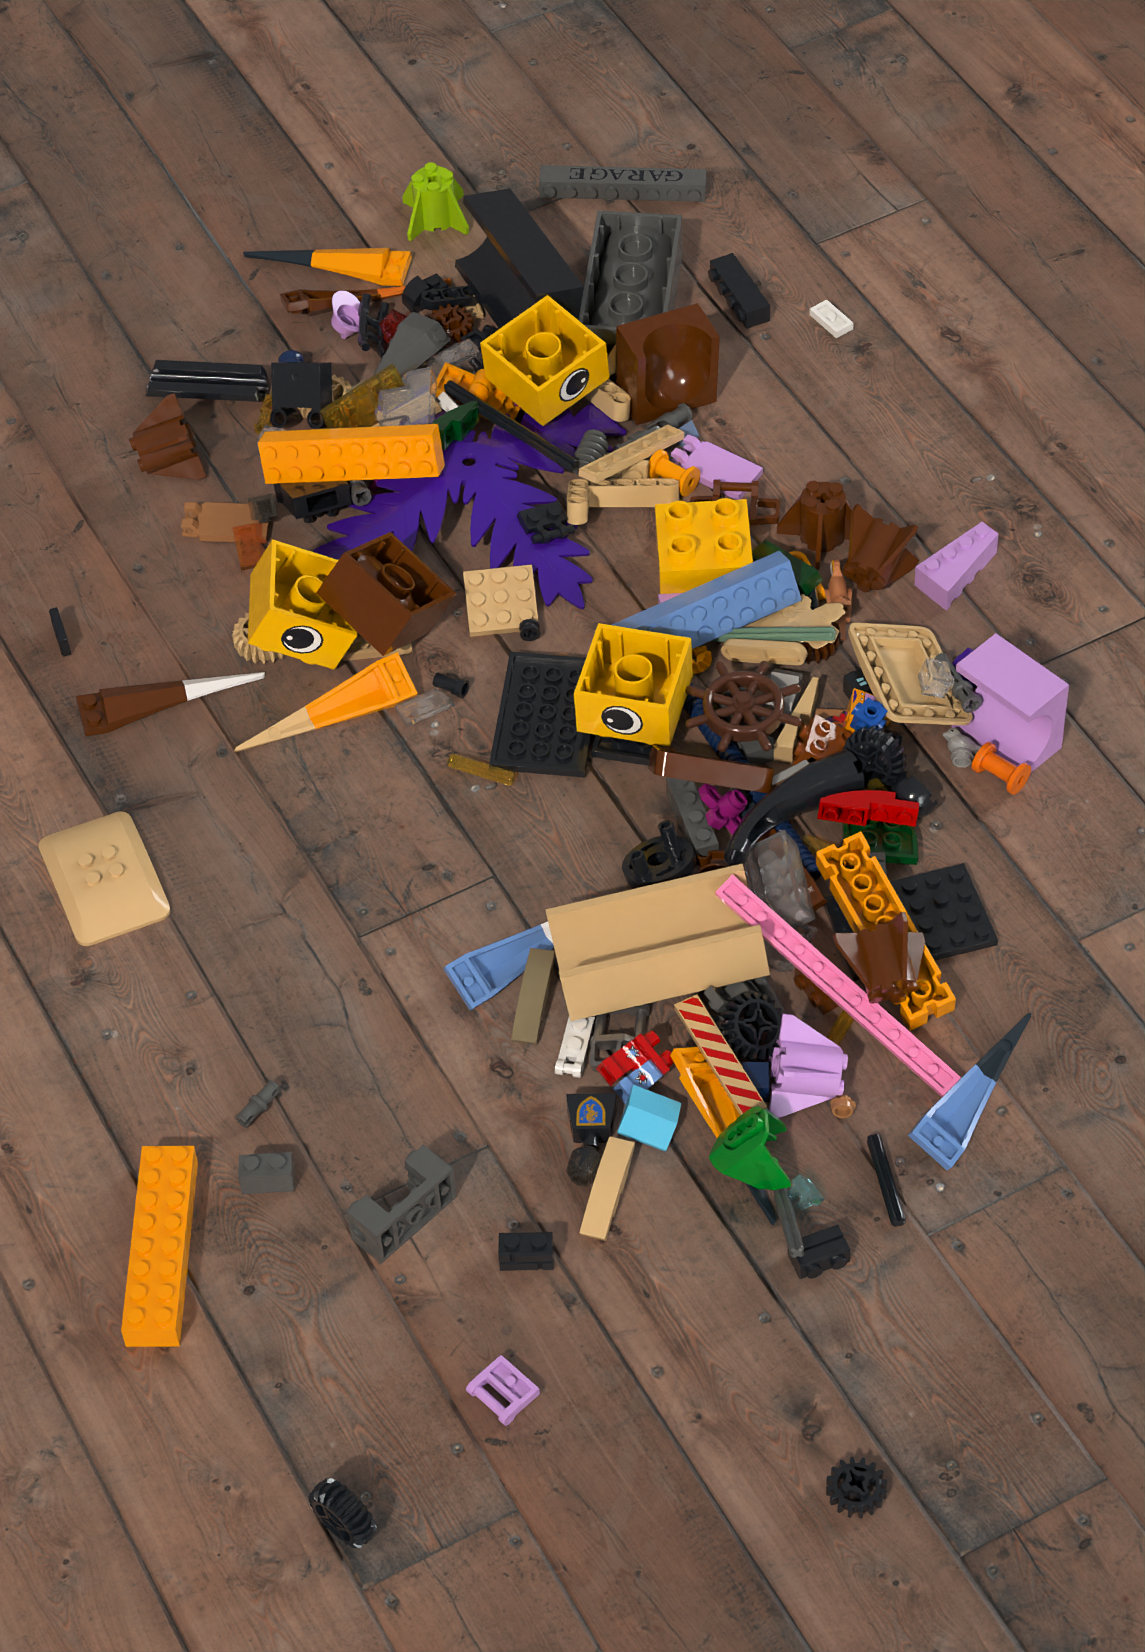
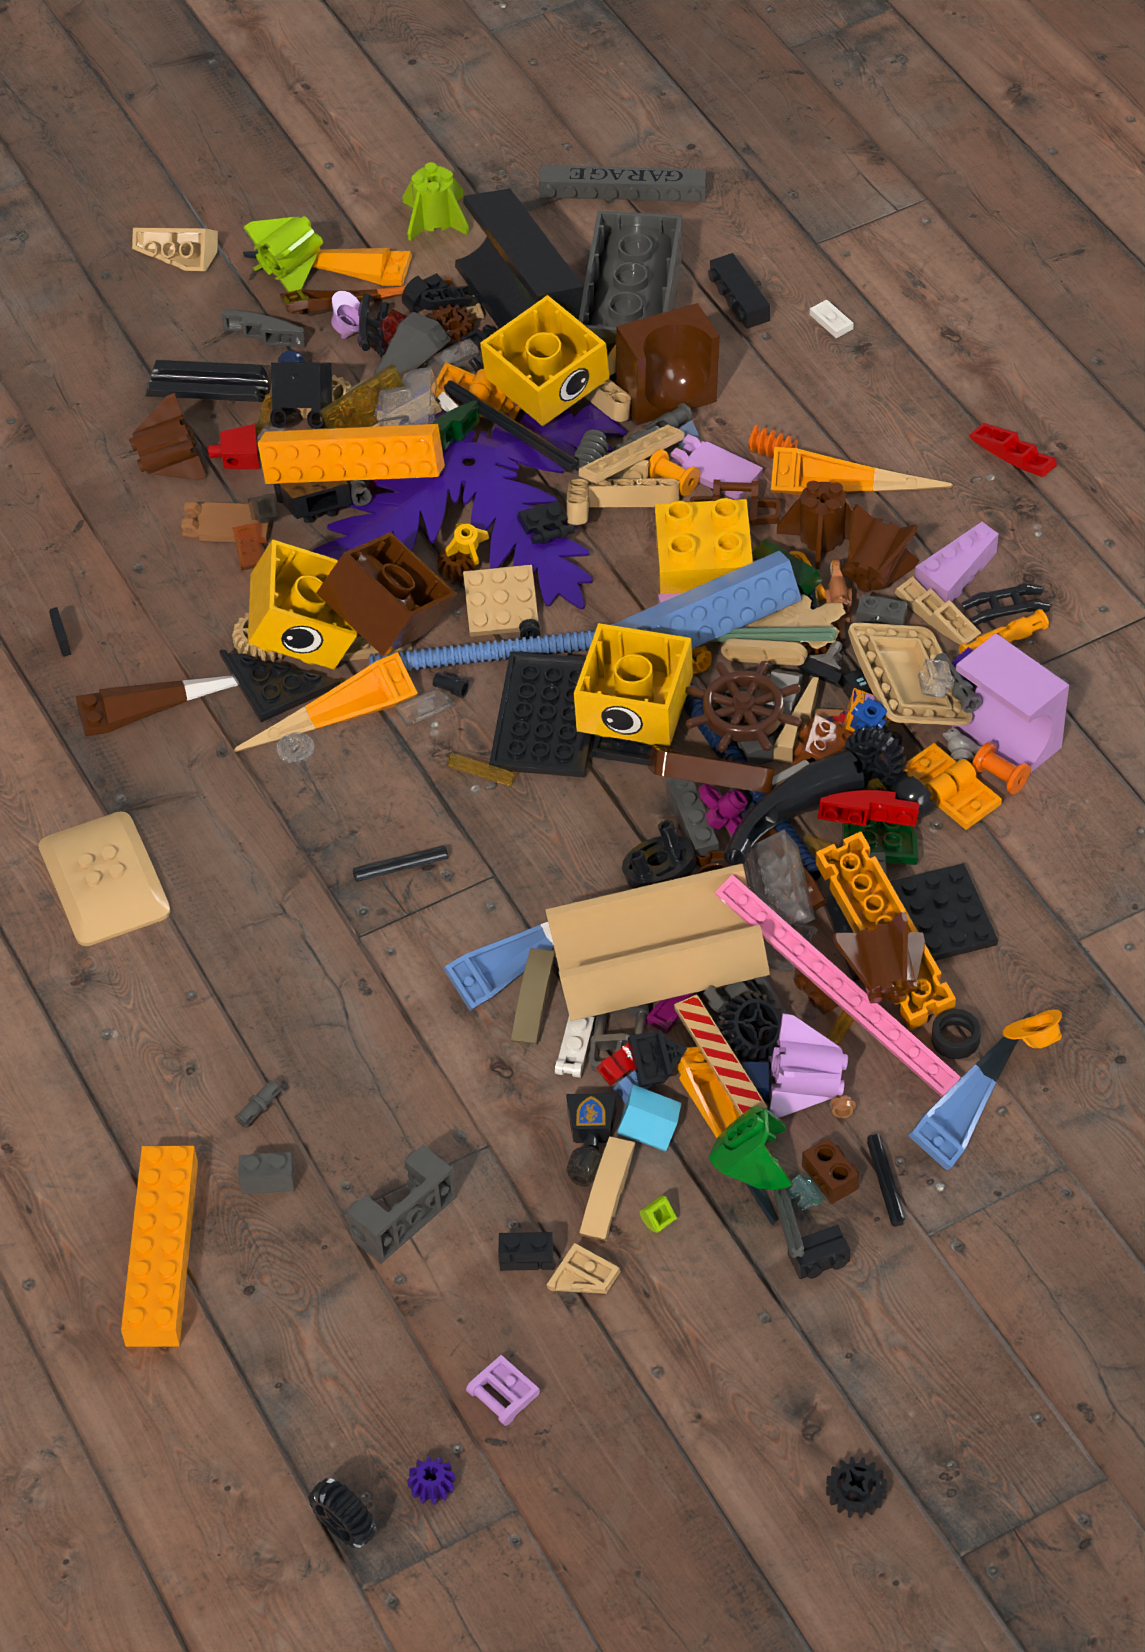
(183, 247): none -> tan wedge
(237, 448): none -> red torso
(259, 326): none -> dark grey slope
(274, 686): none -> black tile
(285, 248): none -> lime brick
(290, 742): none -> clear gear
(400, 863): none -> black axle
(421, 1482): none -> dark purple gear
(452, 567): none -> reddish brown gear
(466, 541): none -> yellow brick
(492, 650): none -> medium blue piece
(583, 1273): none -> tan wing
(654, 1057): none -> black slope
(658, 1214): none -> lime brick
(664, 1015): none -> magenta tile
(765, 444): none -> orange piece
(797, 467): none -> light orange plate
(825, 666): none -> black piece
(825, 1172): none -> reddish brown brick
(881, 611): none -> dark grey brick
(937, 613): none -> tan slope
(953, 786): none -> light orange plate
(960, 1018): none -> black tyre
(997, 611): none -> black piece
(1009, 448): none -> red slope
(1016, 630): none -> light orange piece
(1037, 1030): none -> light orange piece

